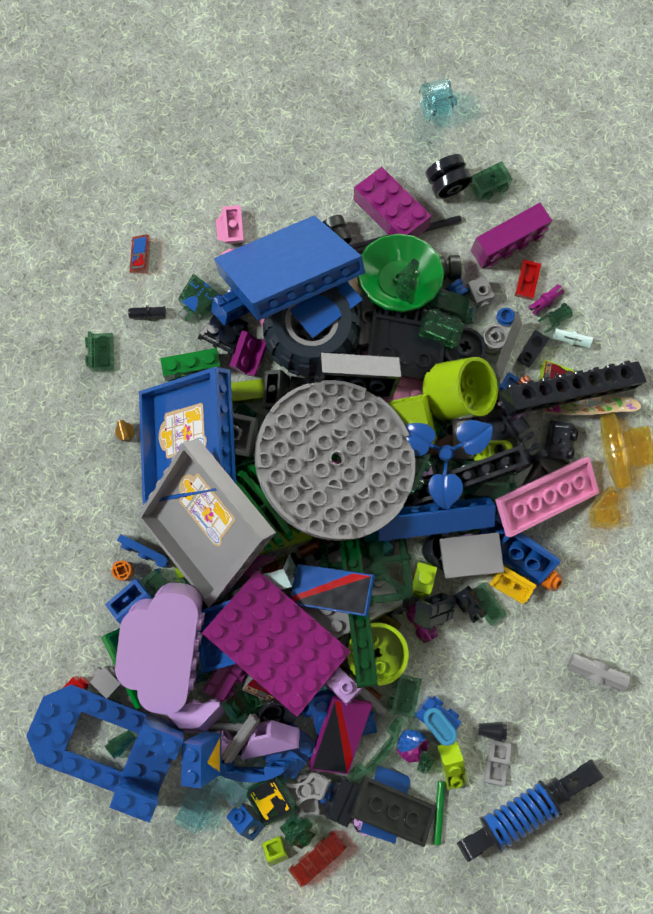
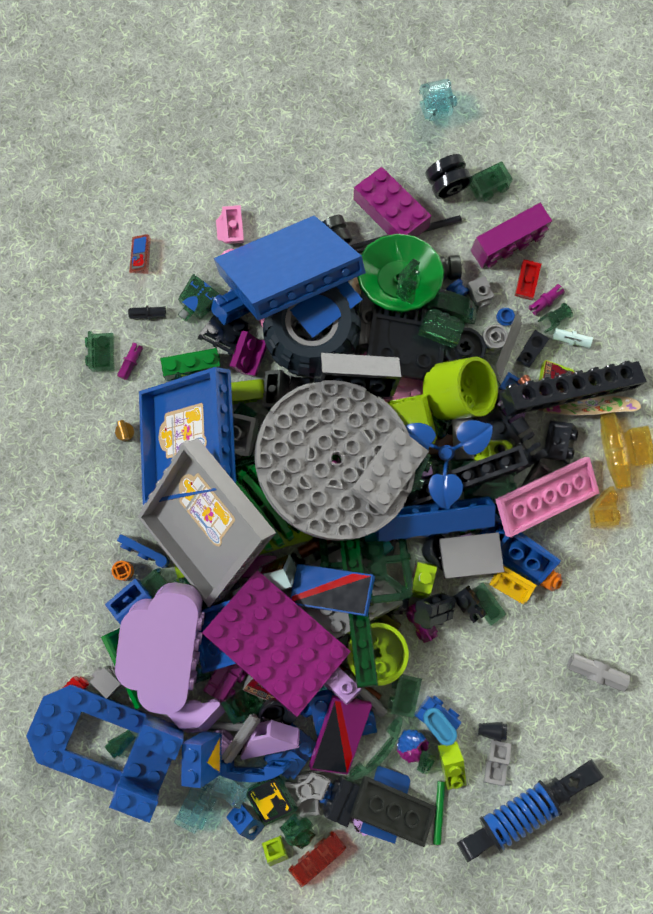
(129, 361): none -> magenta axle
(389, 470): none -> light grey plate

